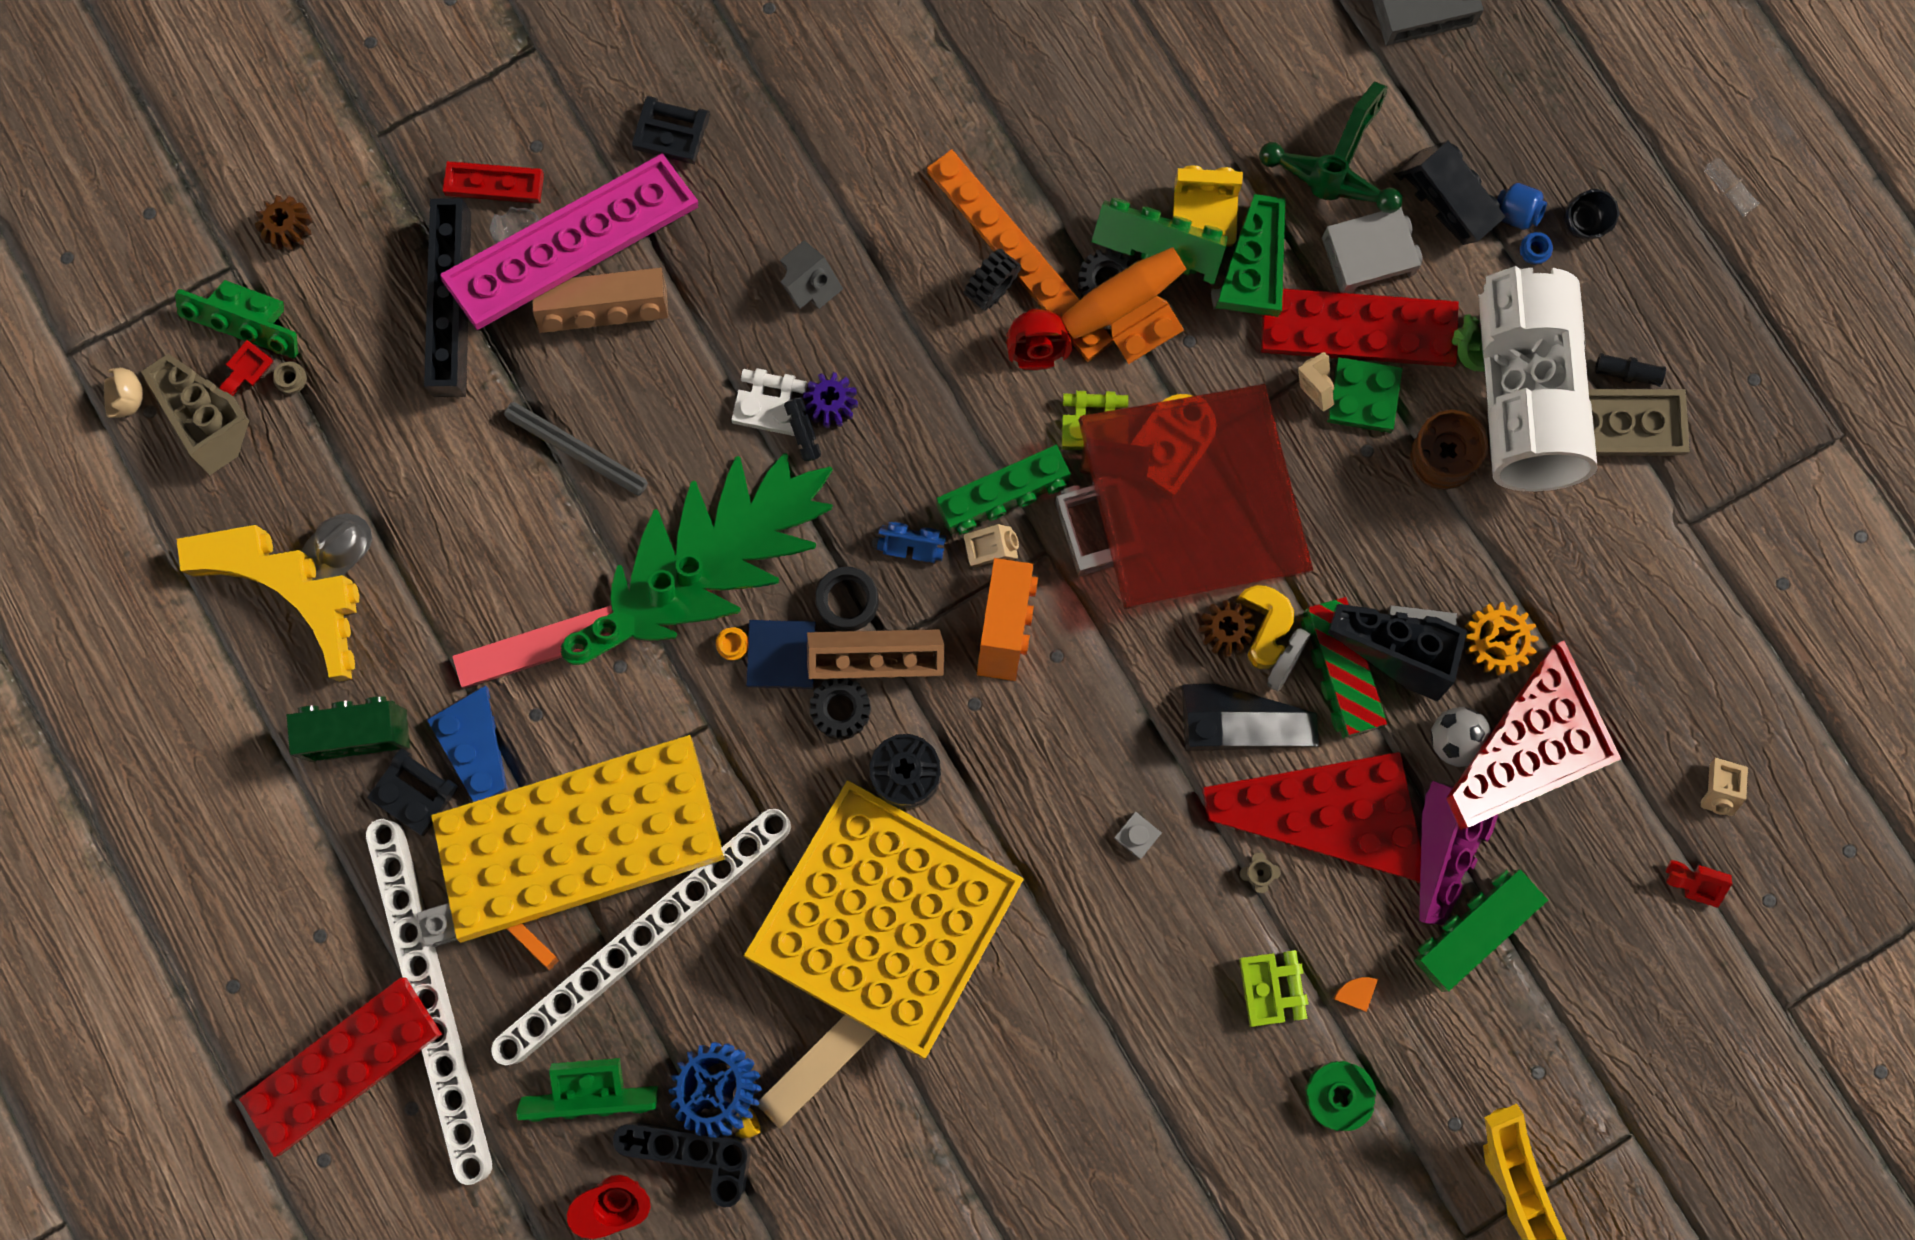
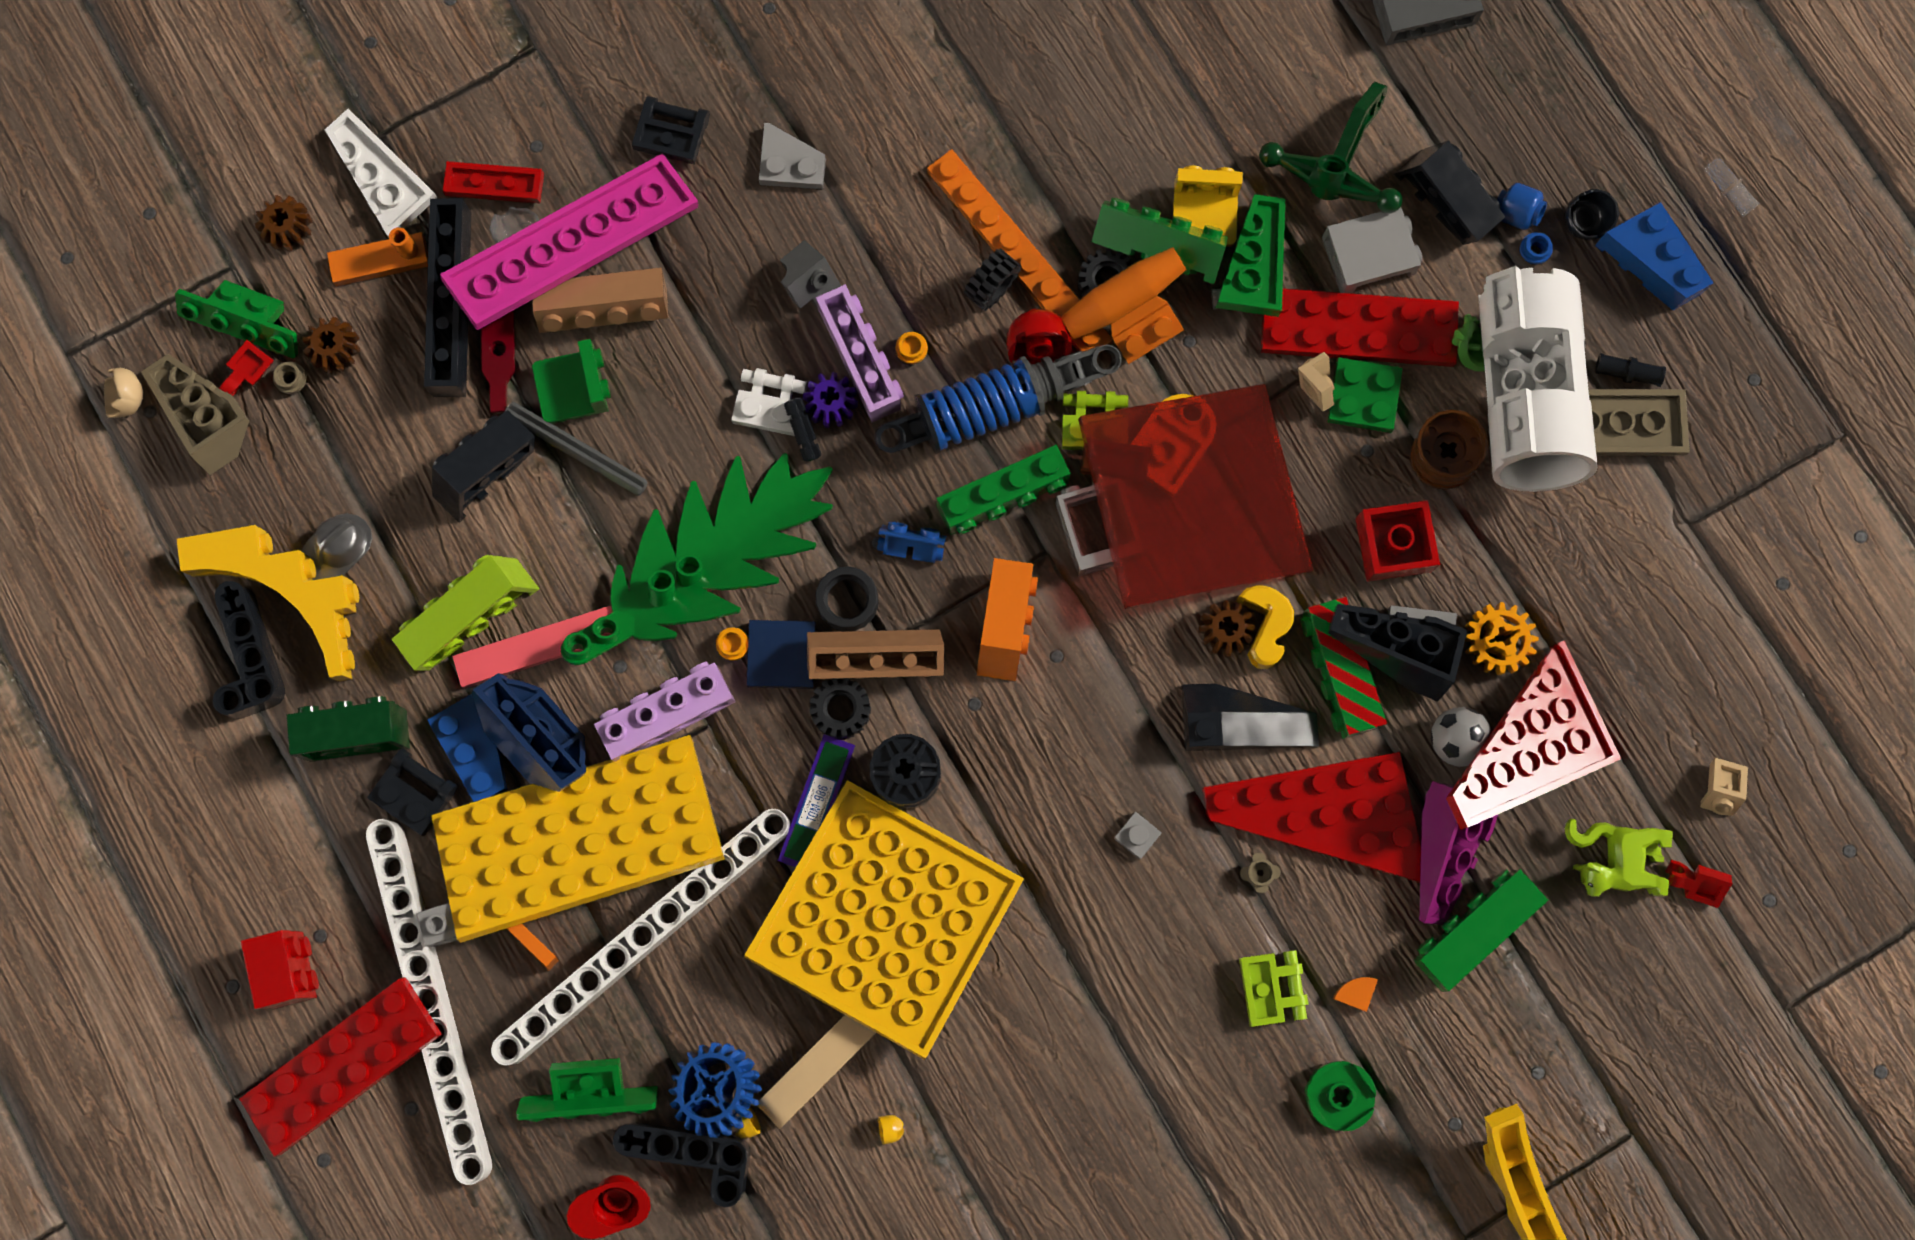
(242, 649): none -> black beam
(279, 969): none -> red brick
(321, 337): none -> reddish brown gear
(379, 259): none -> orange piece
(385, 181): none -> white wing
(463, 610): none -> lime wedge
(479, 462): none -> black wedge
(495, 368): none -> dark red piece
(531, 732): none -> dark blue wedge
(572, 384): none -> green bracket
(665, 711): none -> lavender brick
(789, 161): none -> light grey wing
(817, 797): none -> tile
(856, 348): none -> lavender brick
(890, 1128): none -> yellow hinge
(911, 348): none -> light orange plate
(991, 543): tan bracket -> none
(994, 398): none -> piece
(1288, 659): light grey tile -> none
(1397, 541): none -> red brick
(1625, 858): none -> lime animal
(1658, 256): none -> blue wedge

